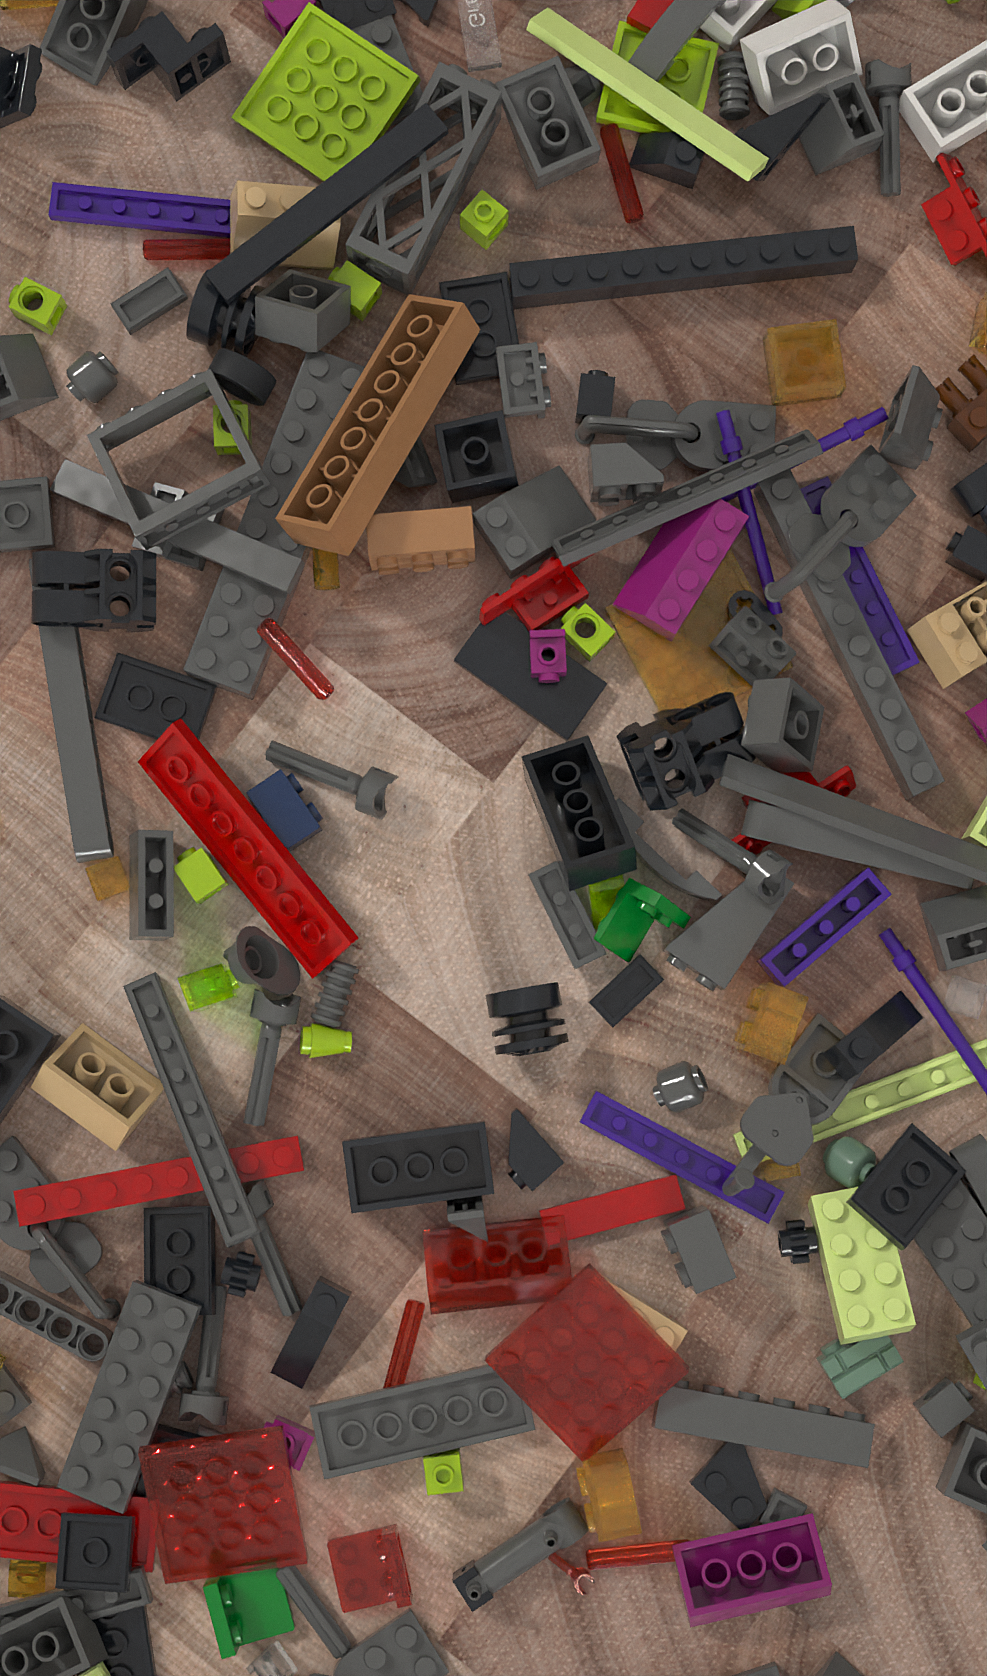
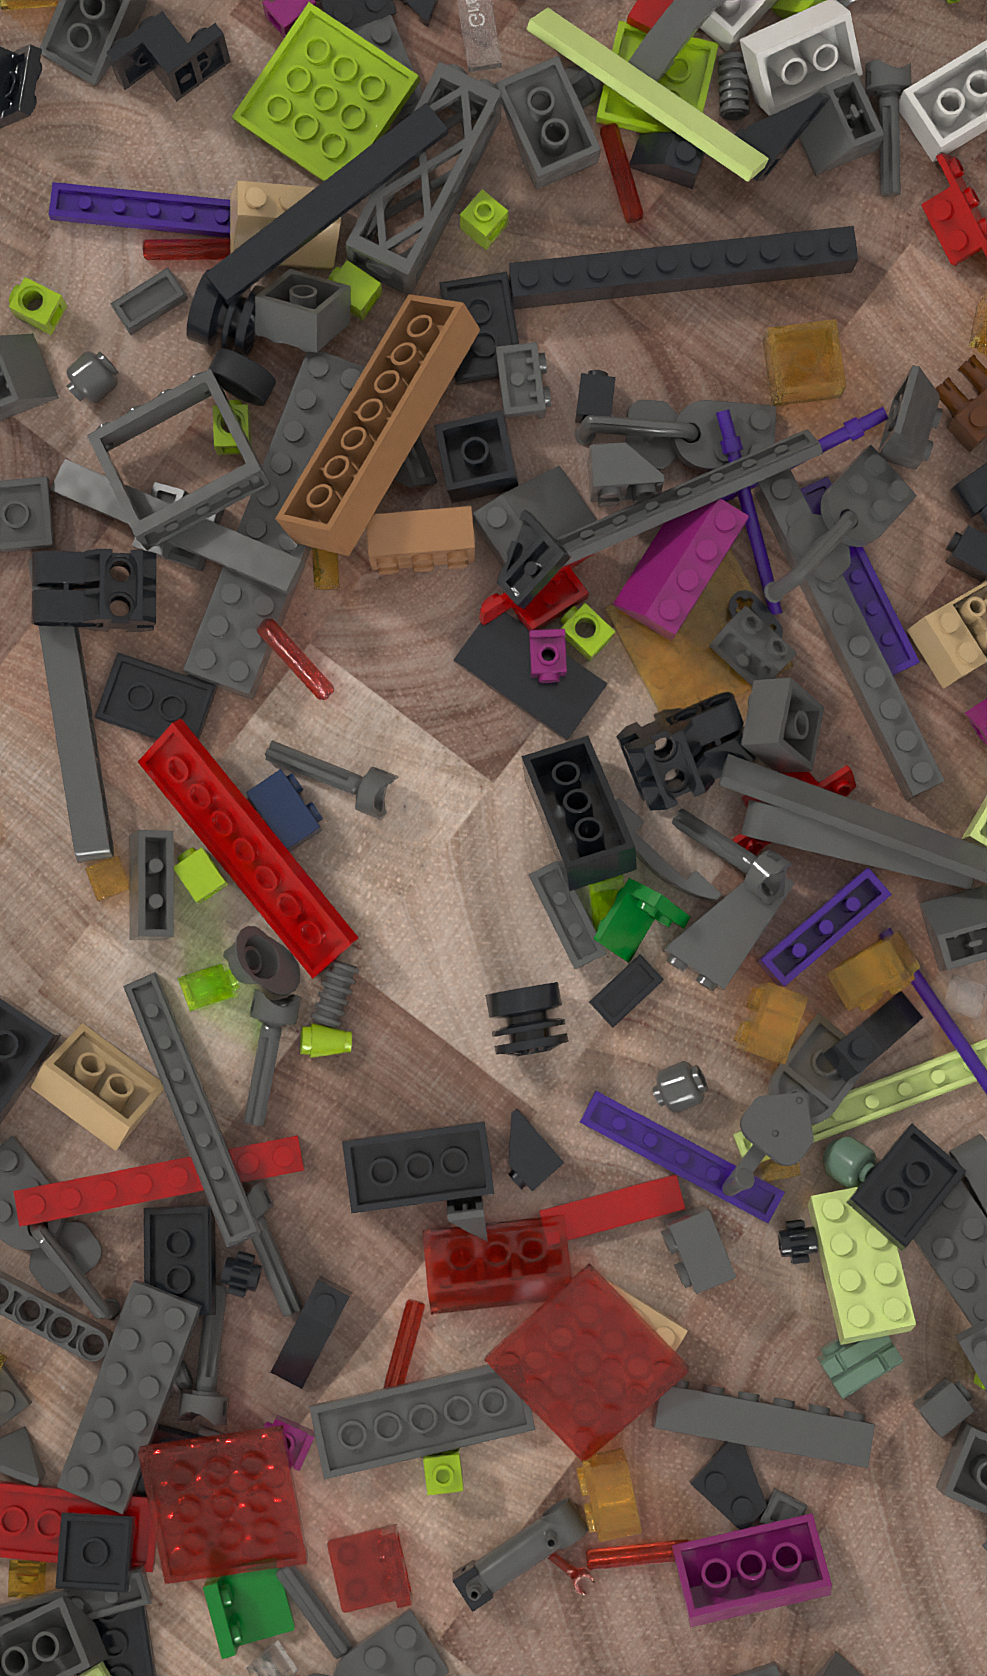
(531, 561): none -> black wing
(874, 970): none -> clear yellow brick

